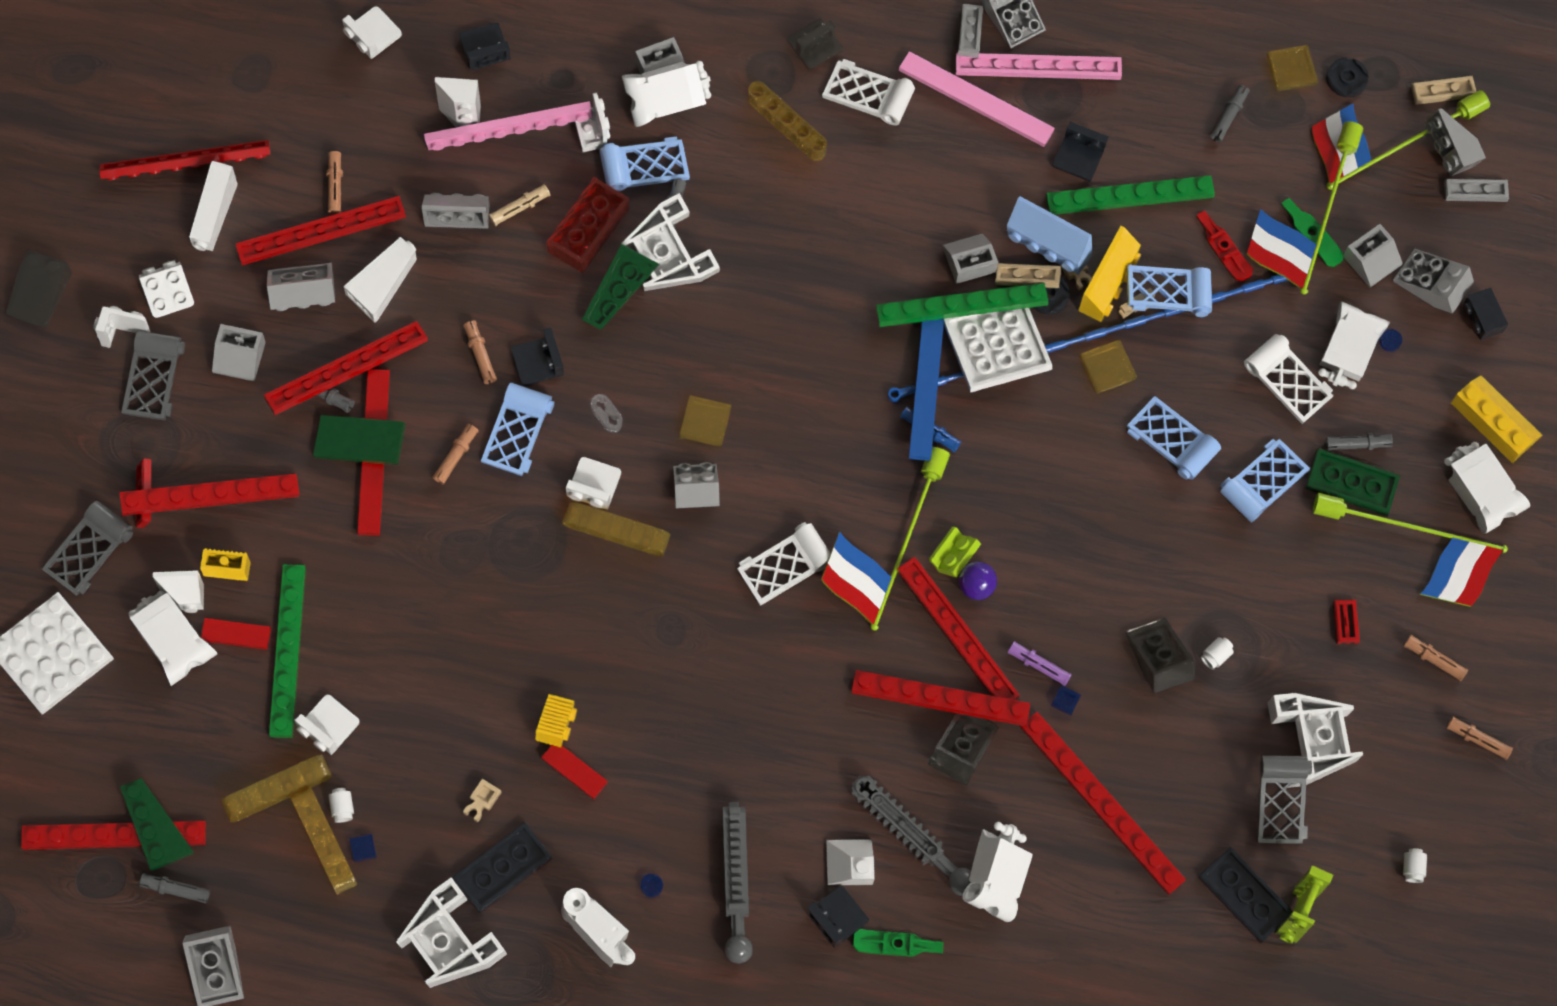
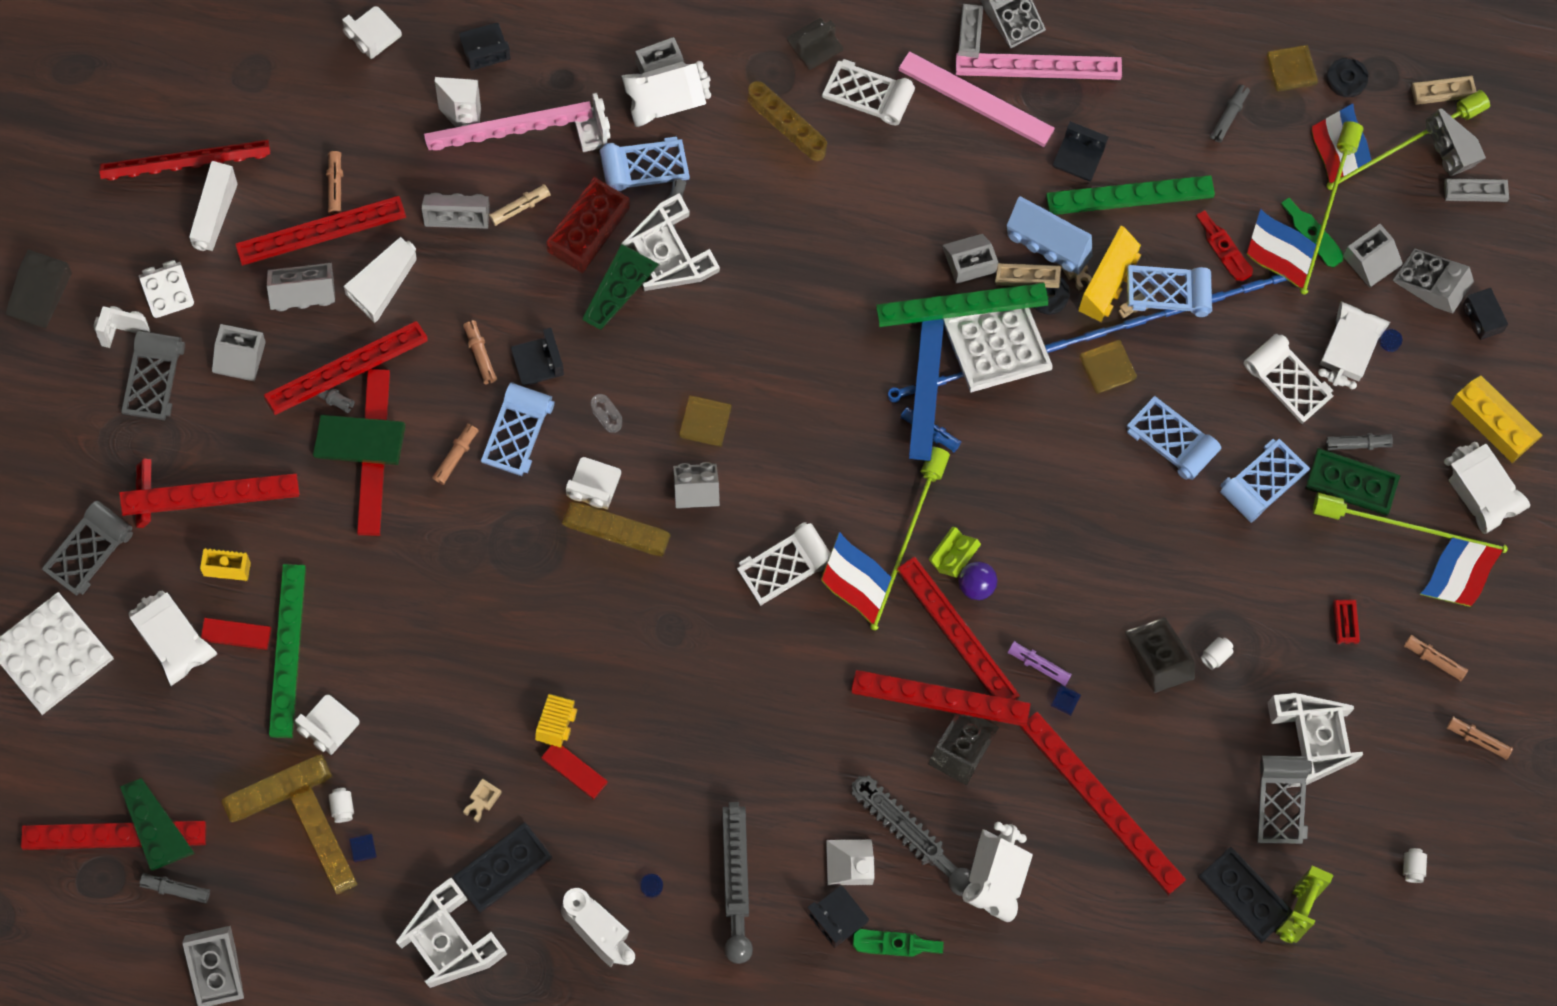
(183, 587): white slope -> none

